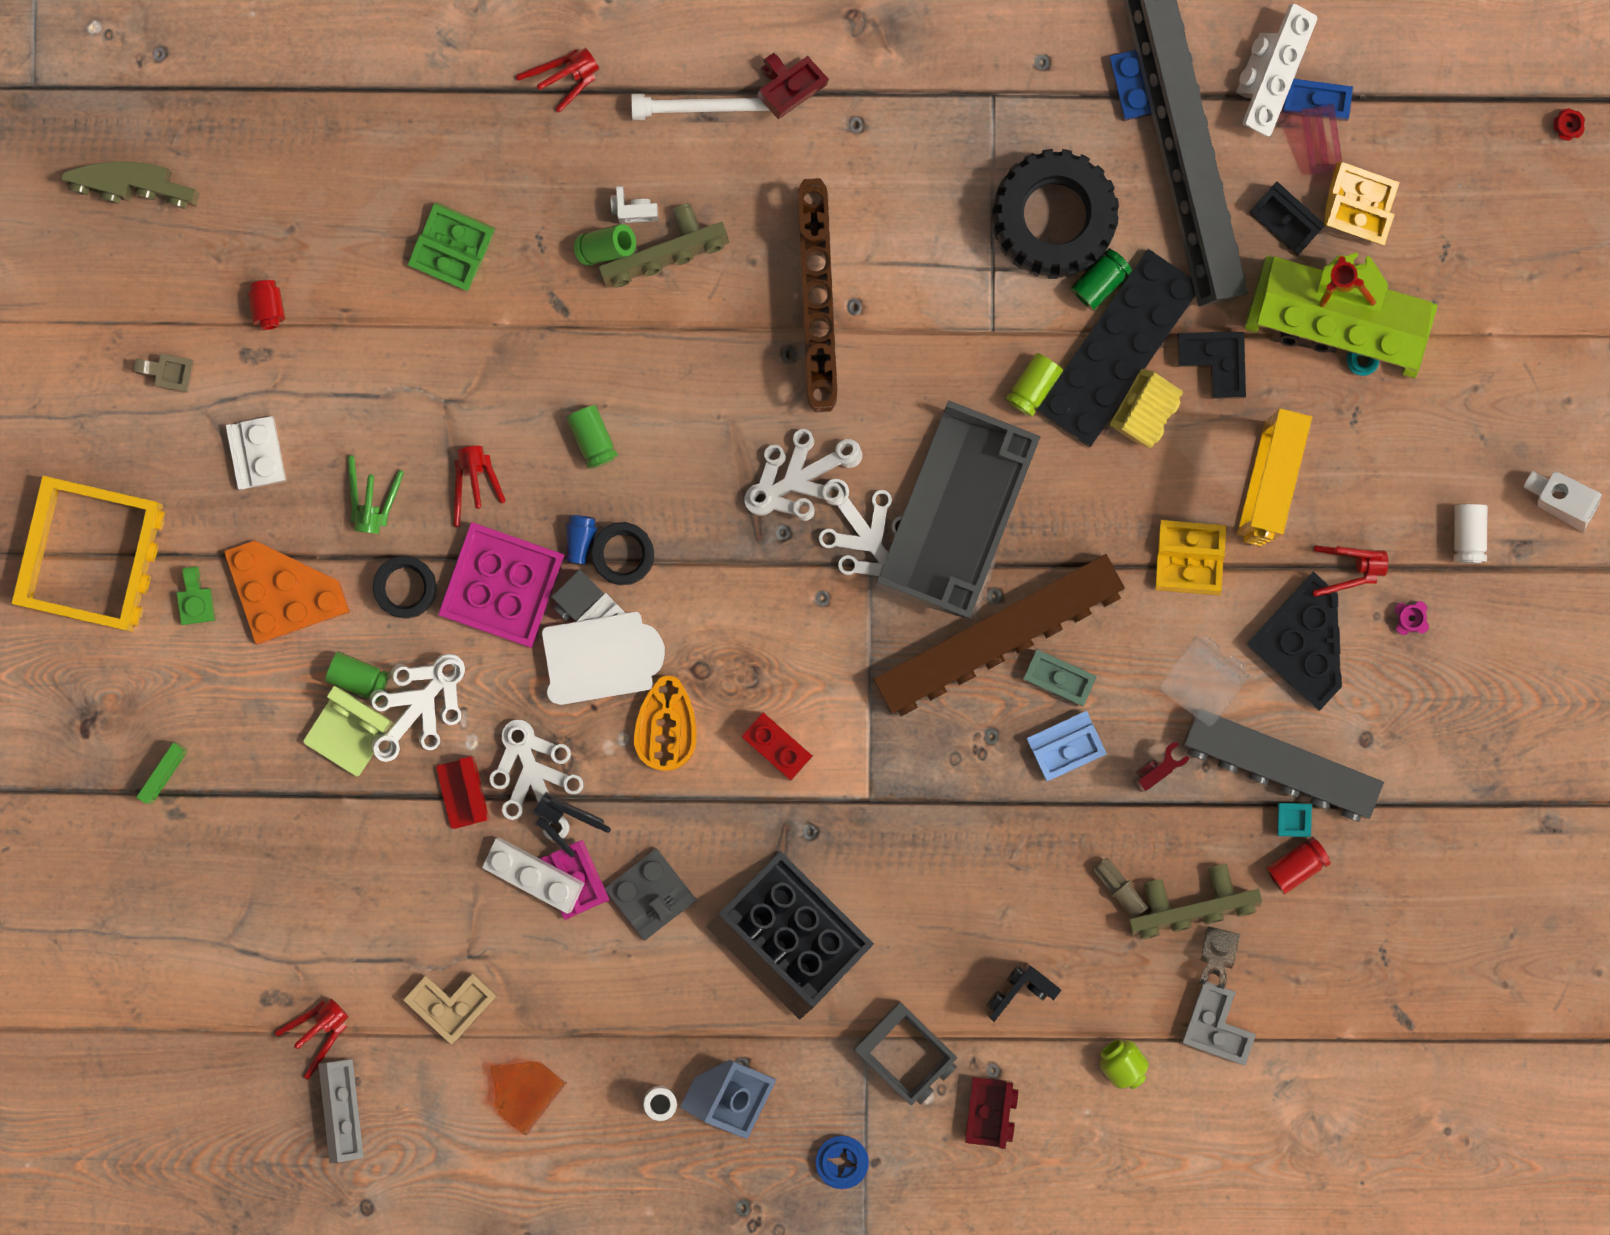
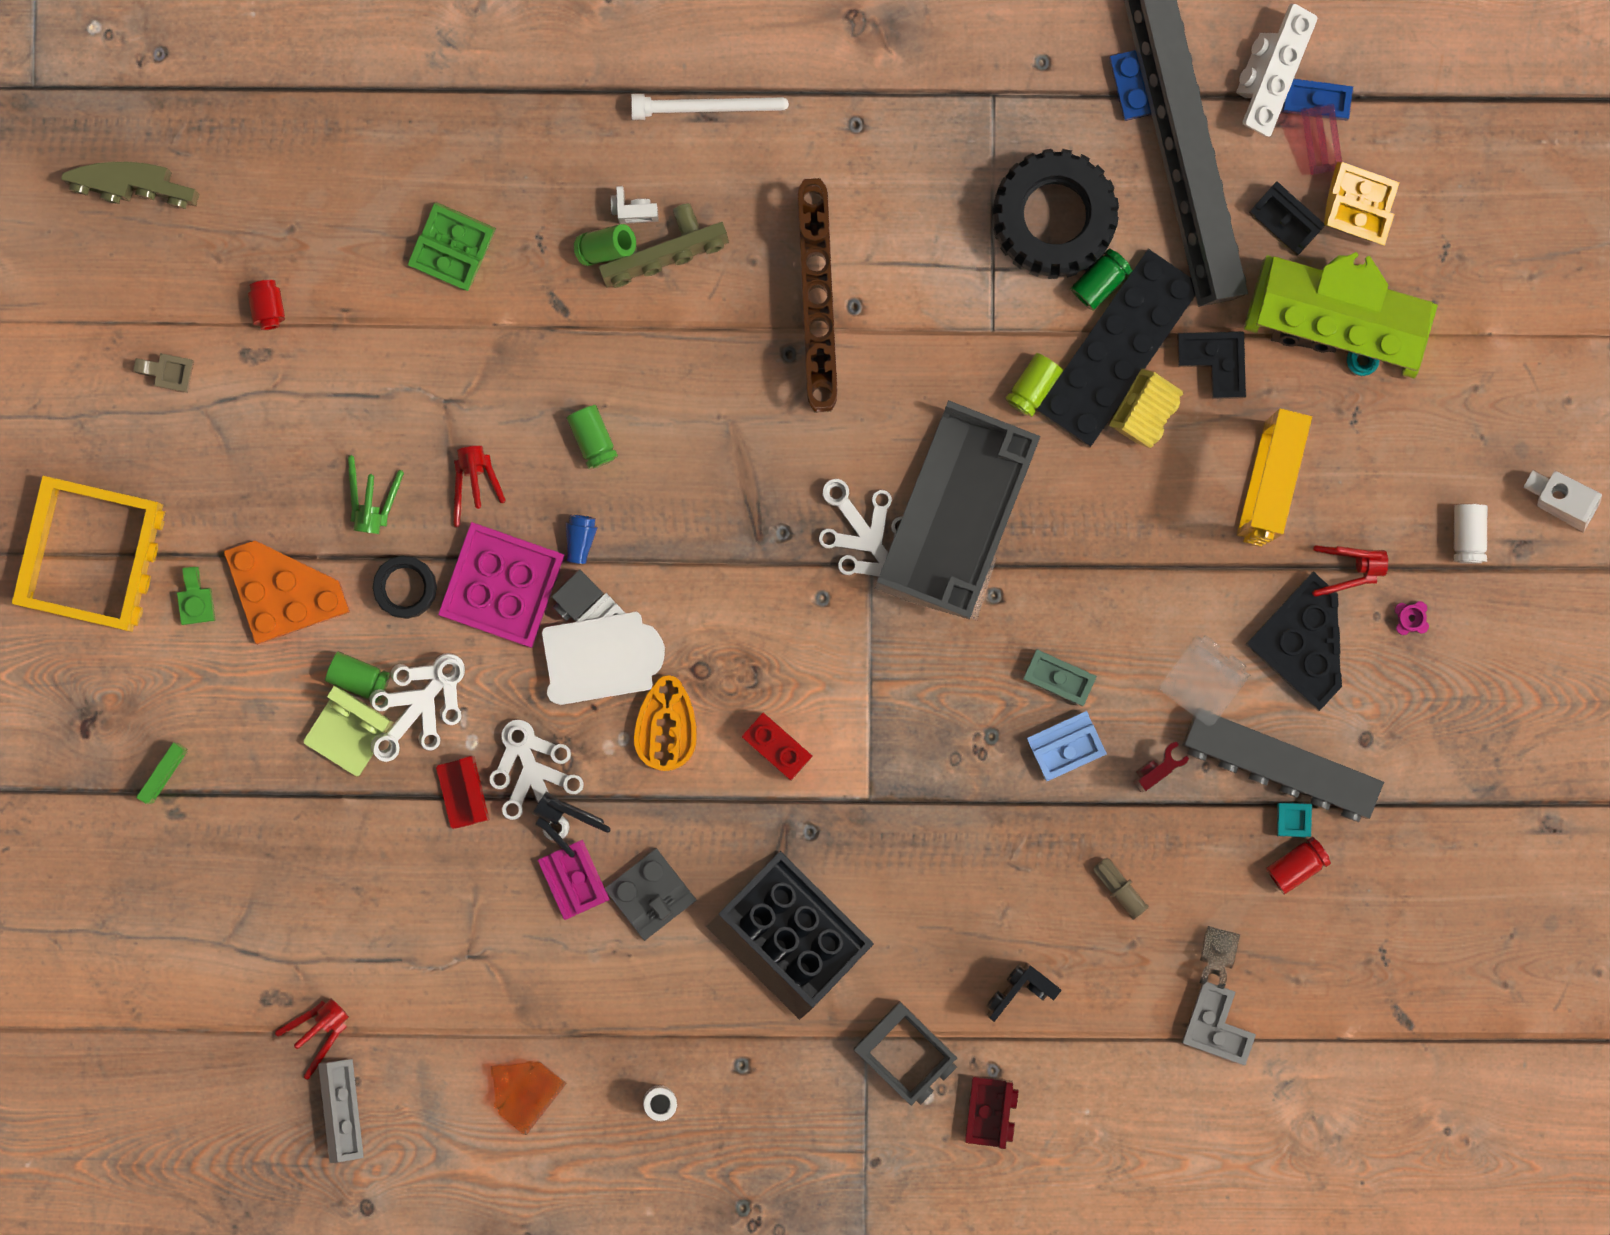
(256, 453): white plate -> none
(450, 1014): tan plate -> none
(533, 875): white plate -> none
(577, 64): red plant -> none
(621, 529): black tyre -> none
(729, 1097): sand blue slope -> none
(791, 85): dark red plate -> none
(799, 478): white plant -> none
(828, 1170): blue gear -> none
(998, 634): reddish brown brick -> none
(1124, 1064): lime head -> none
(1180, 919): olive plate -> none
(1190, 557): yellow slope -> none
(1344, 279): red plant -> none
(1575, 118): red plate -> none

